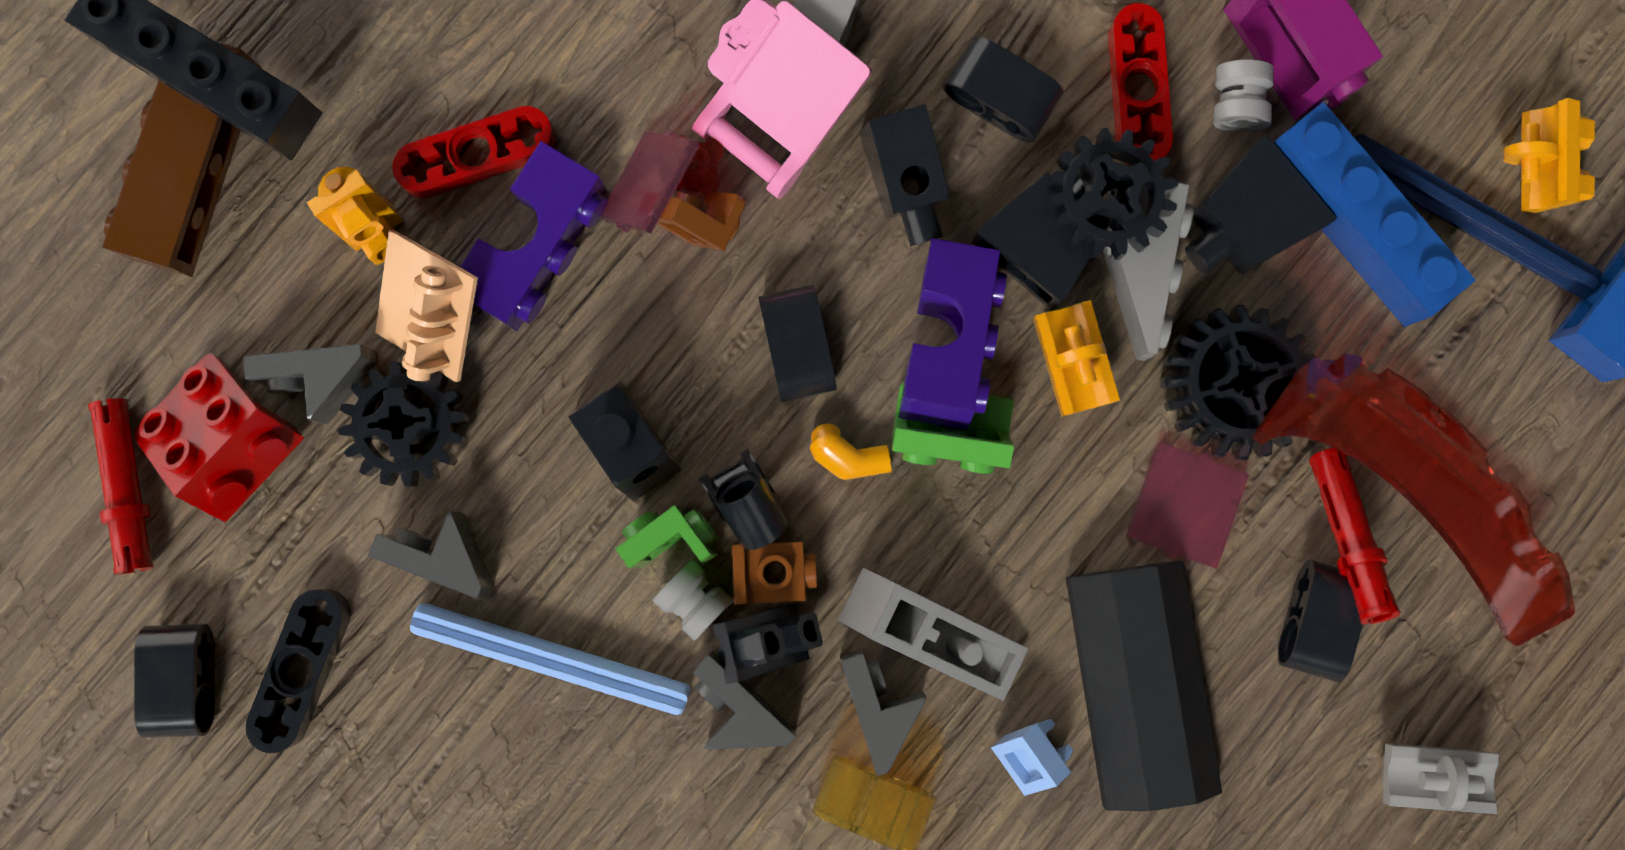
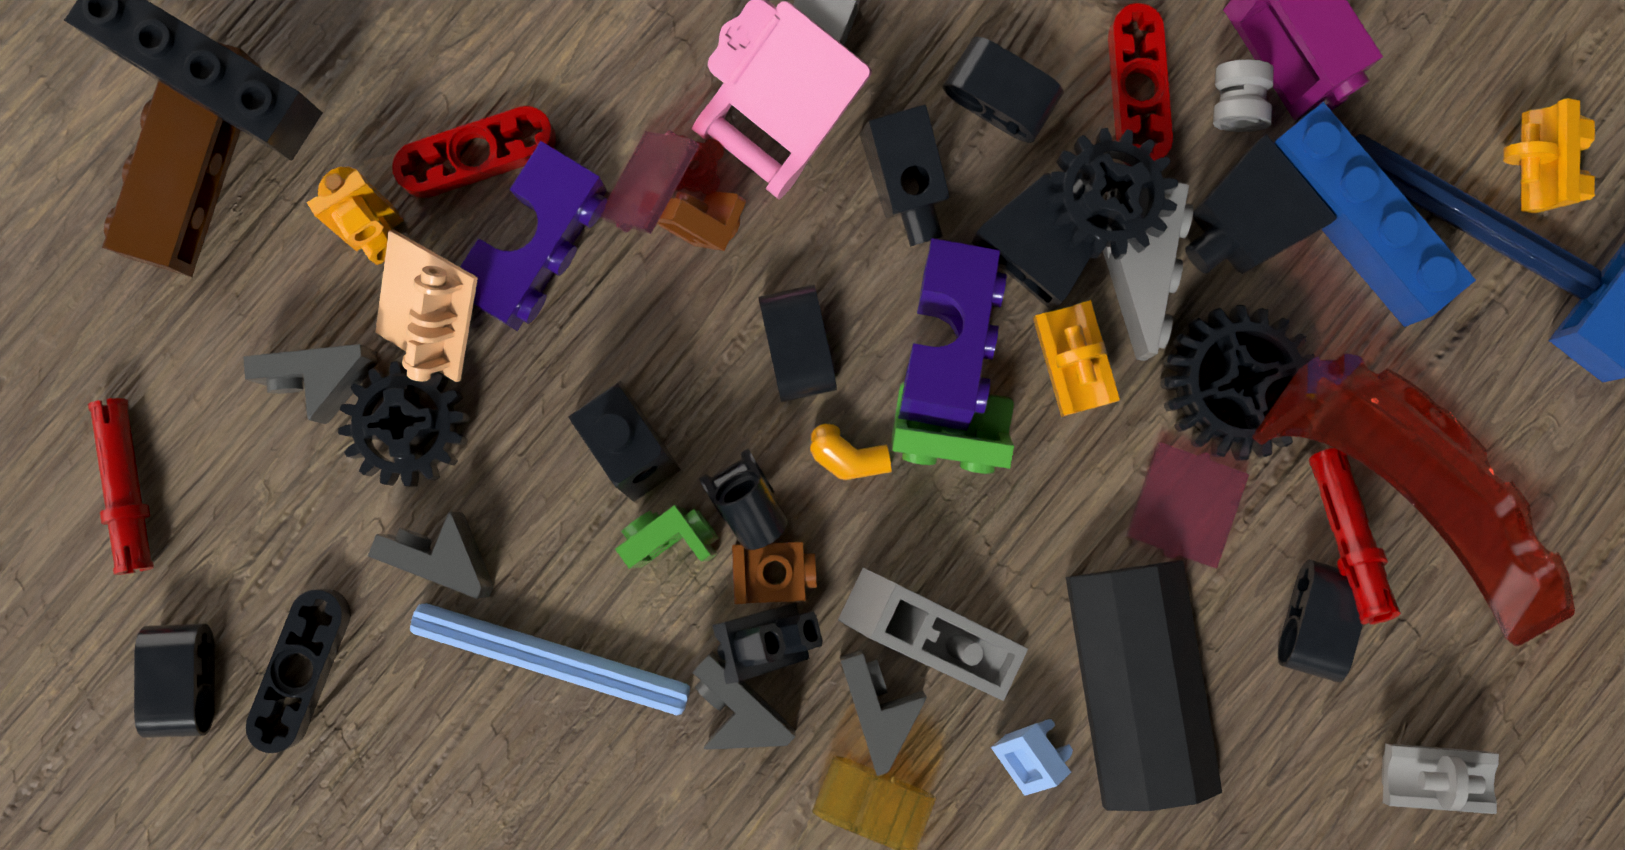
(214, 439): red bracket -> none
(693, 599): light grey wheel -> none

